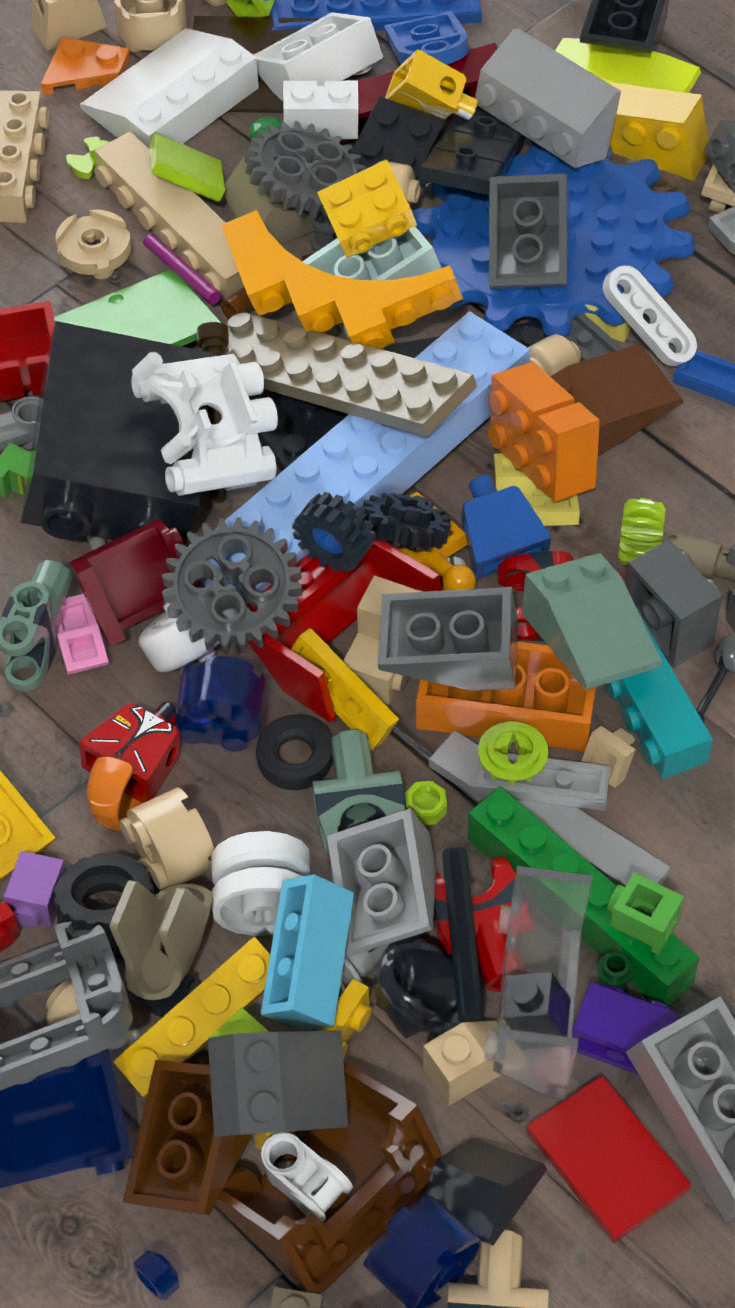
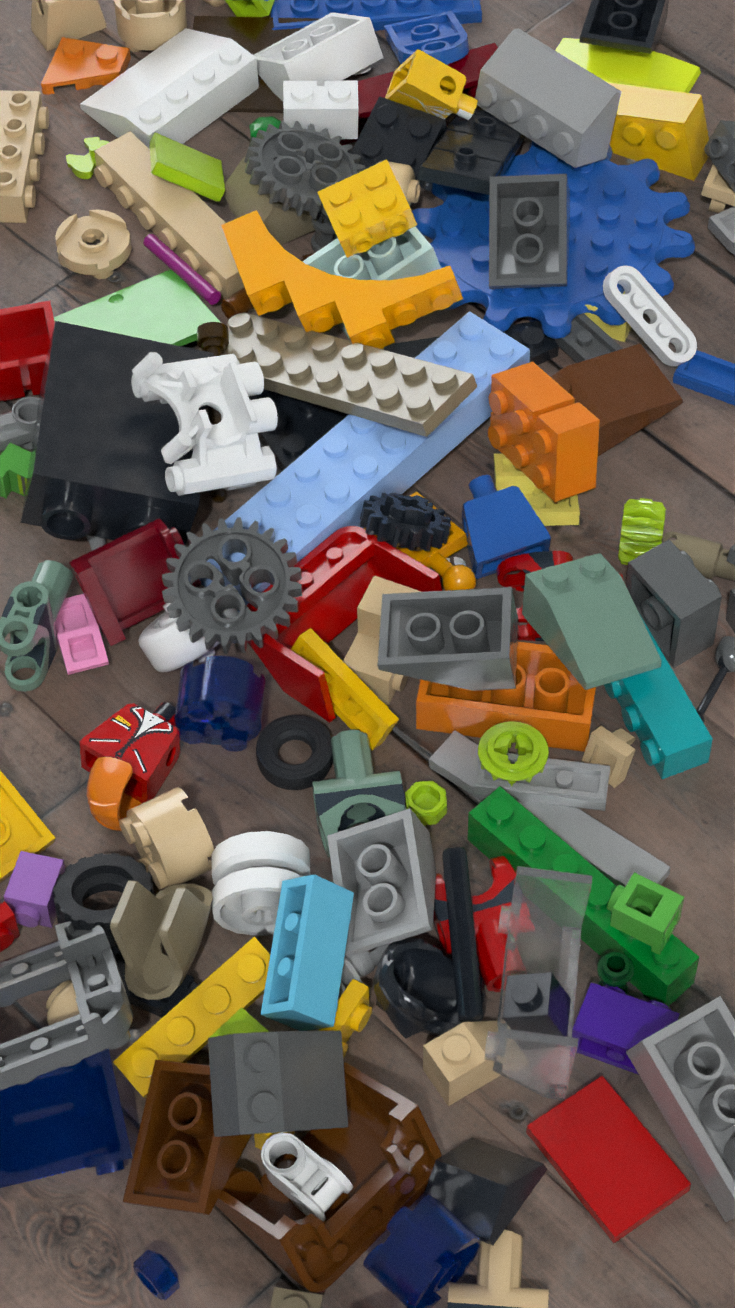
(333, 532): black bush -> none
(554, 353): tan head -> none

